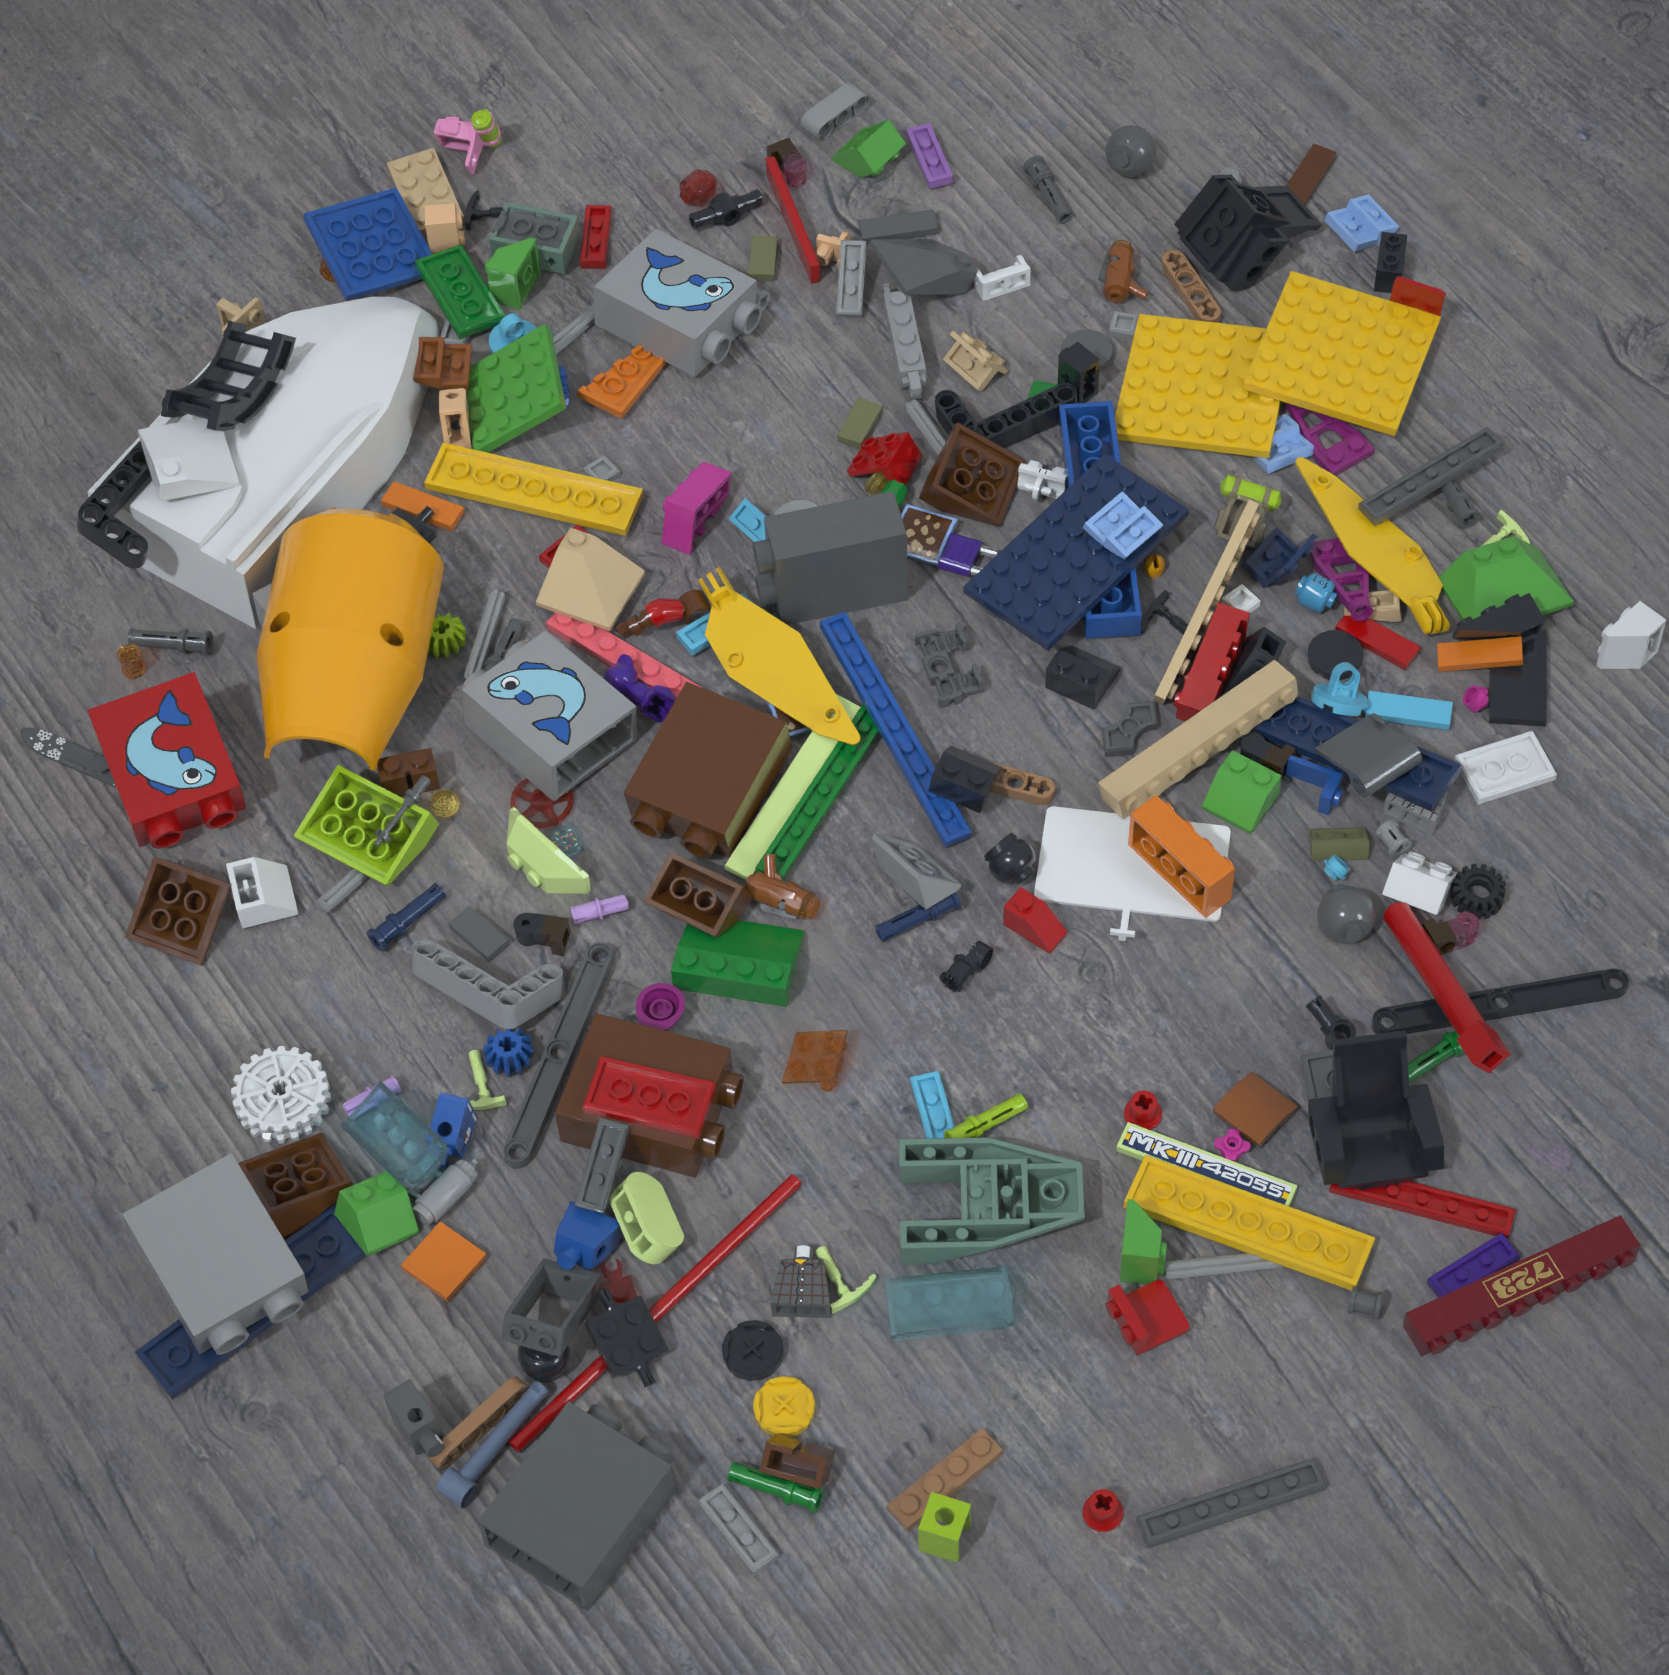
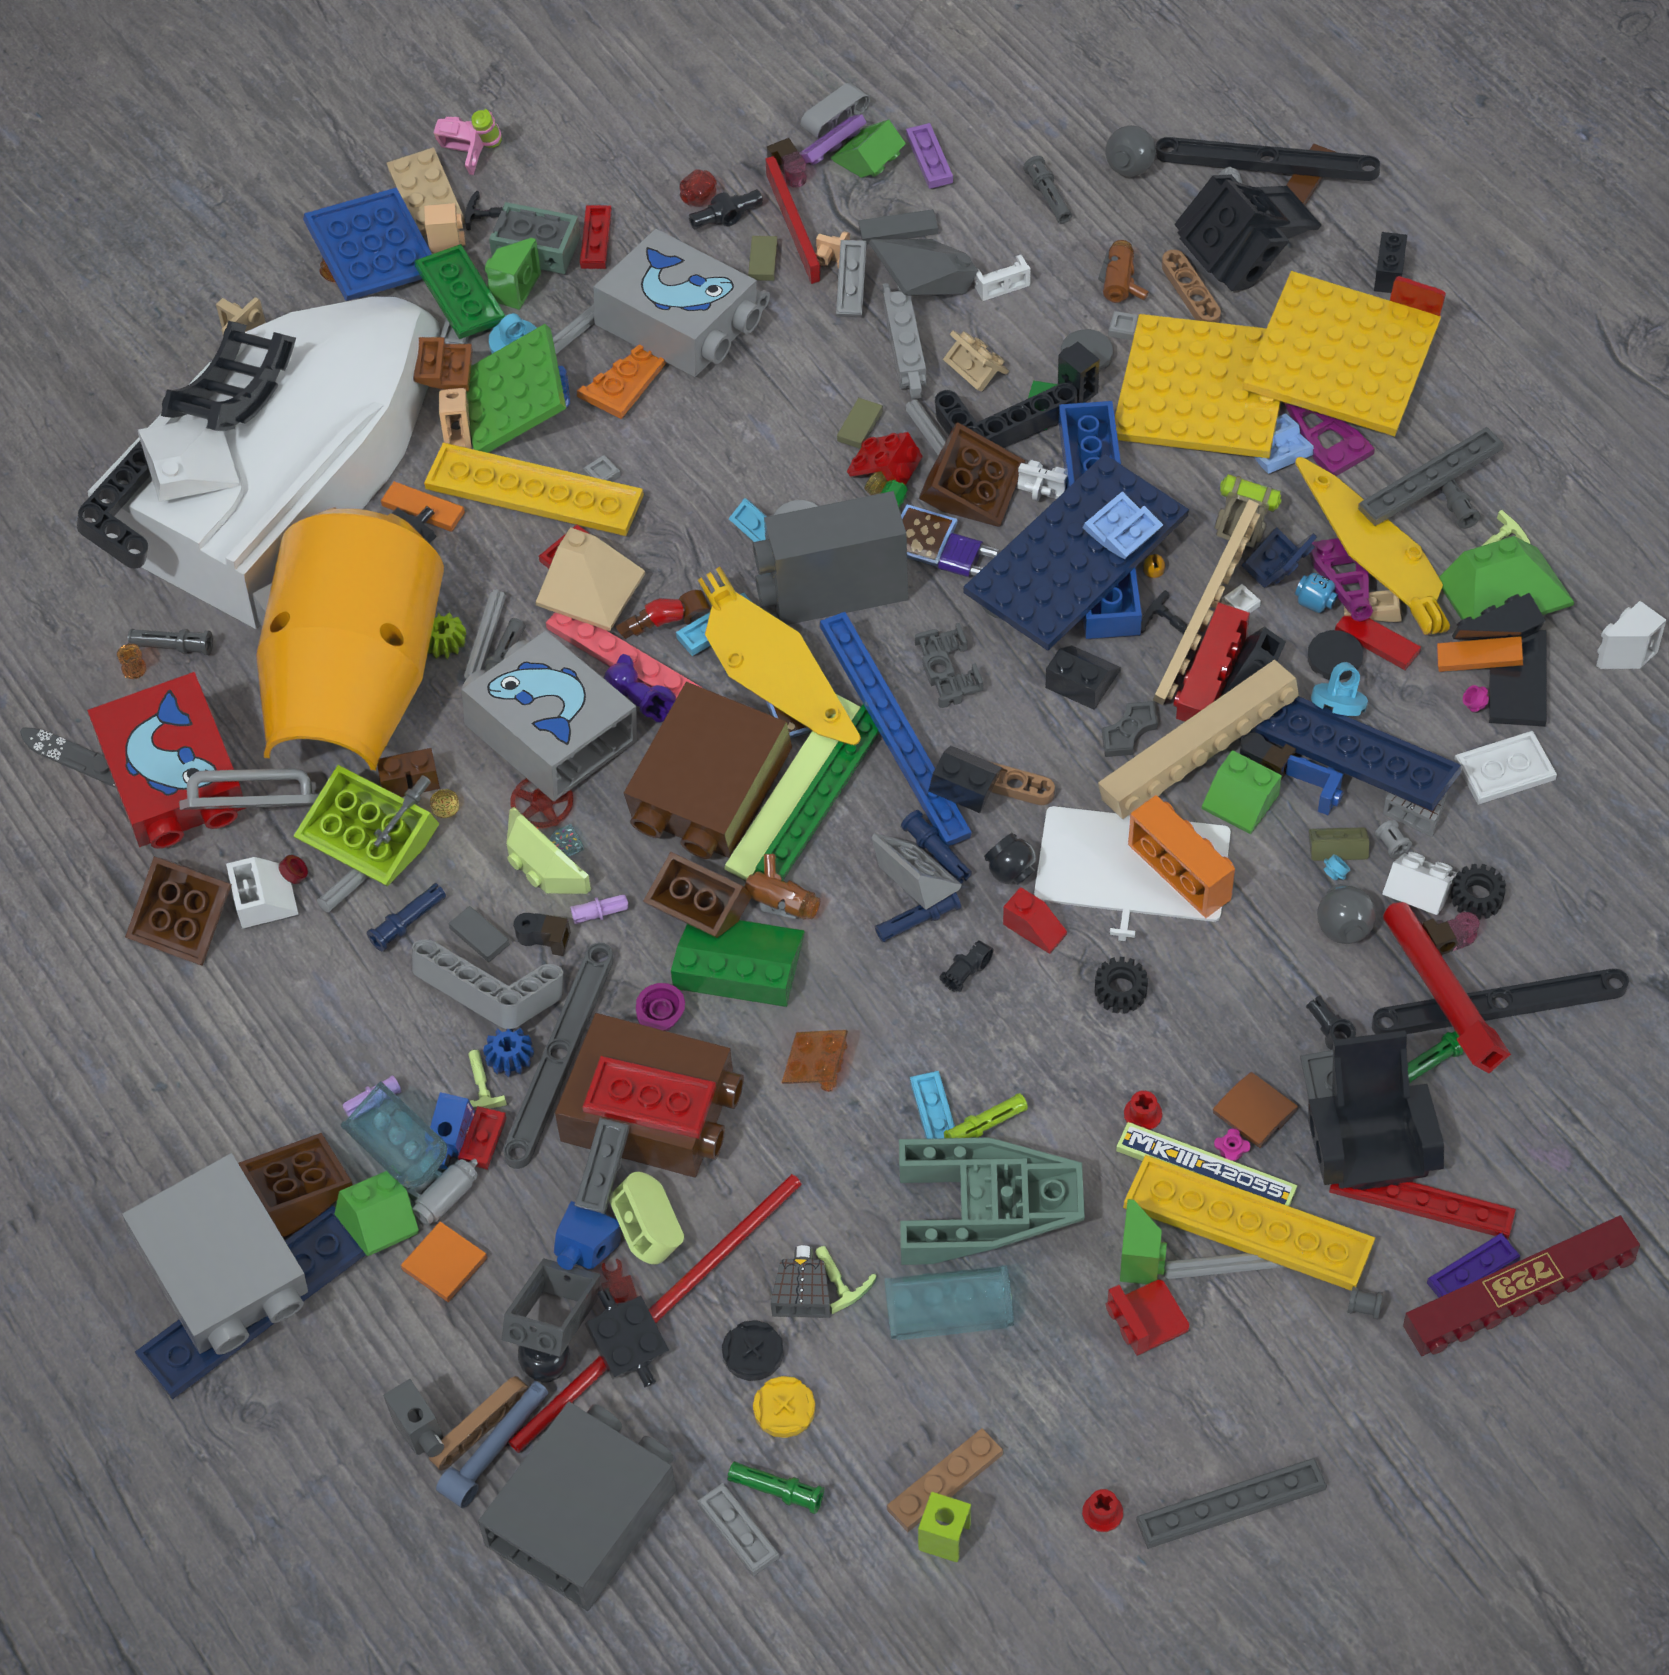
(194, 802): none -> light grey piece
(277, 1073): white piece -> none
(293, 869): none -> dark red tile
(483, 1136): none -> red plate
(692, 504): dark pink wedge -> none
(788, 1460): reddish brown piece -> none
(832, 139): none -> medium lavender plate
(928, 838): none -> dark blue pin
(1121, 970): none -> black tyre
(1285, 159): none -> black beam
(1361, 223): light blue slope -> none
(1371, 754): dark grey door -> none
(1410, 710): medium azure tile -> none

